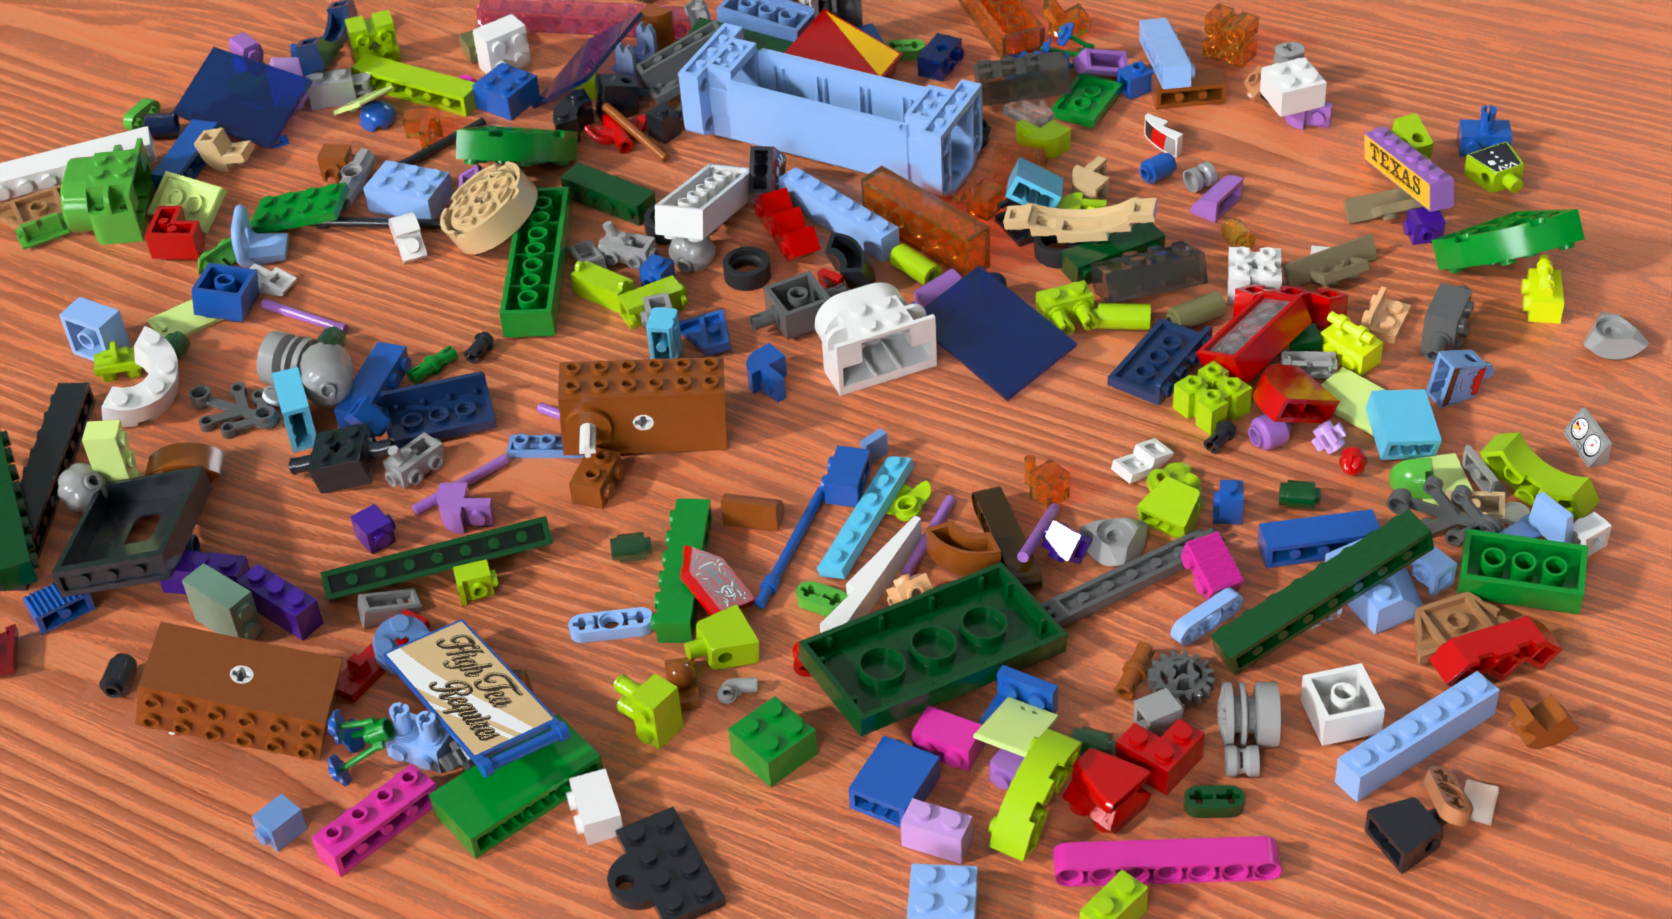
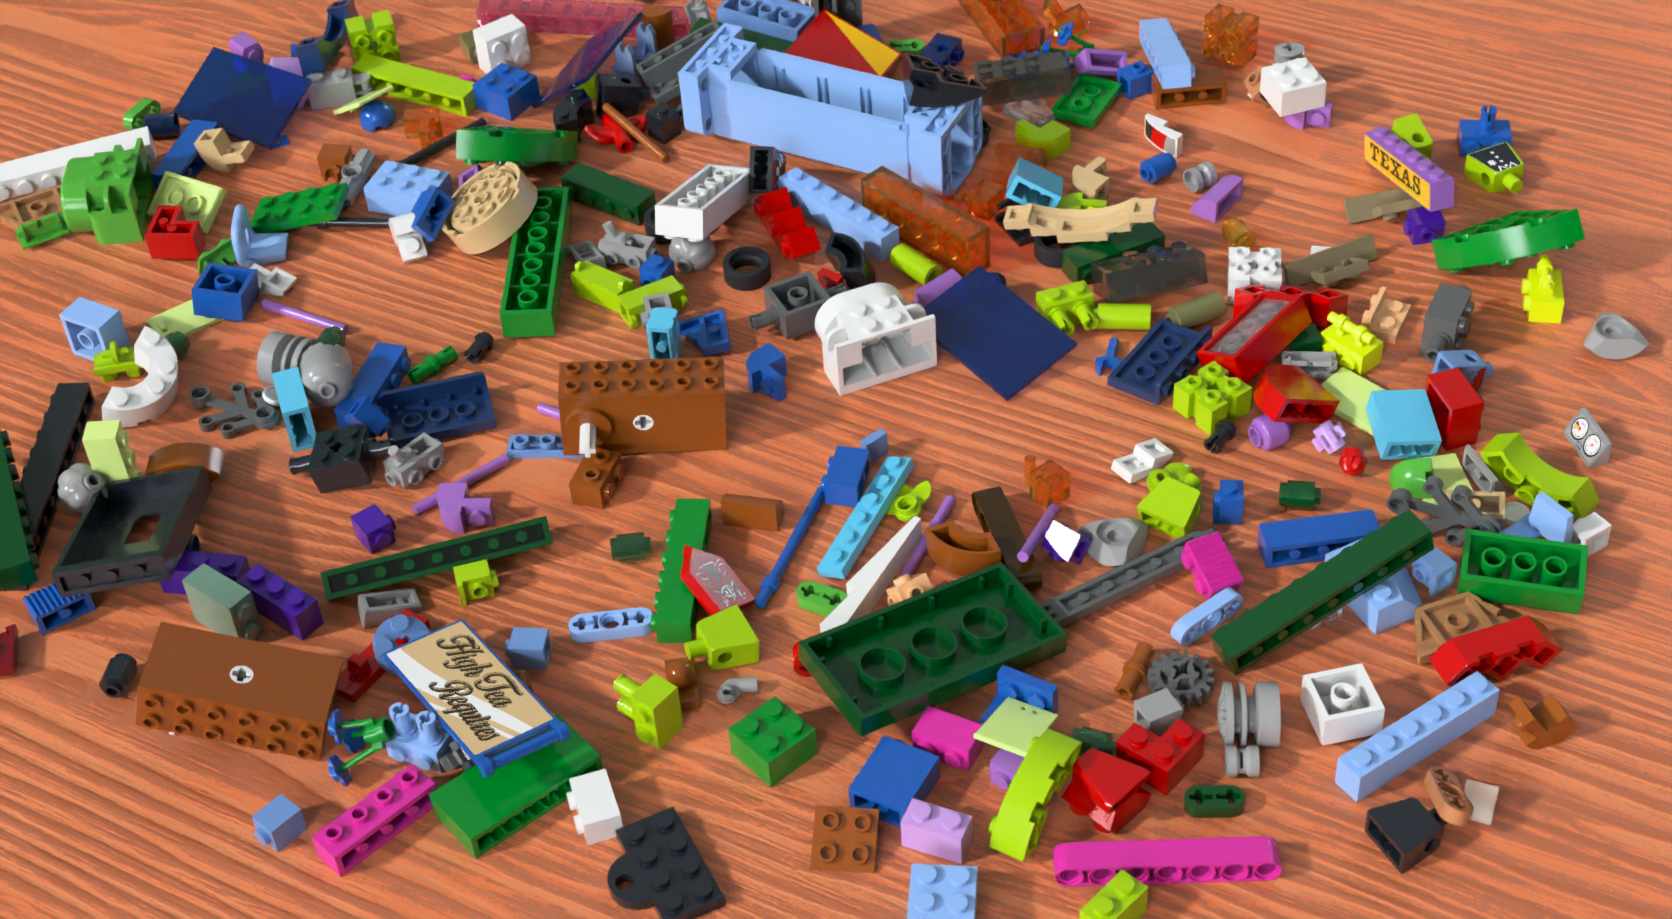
(431, 212): none -> blue arch
(529, 648): none -> medium blue brick
(845, 839): none -> dark orange hinge
(936, 87): none -> black brick
(1109, 359): none -> blue bar
(1455, 408): none -> red piece

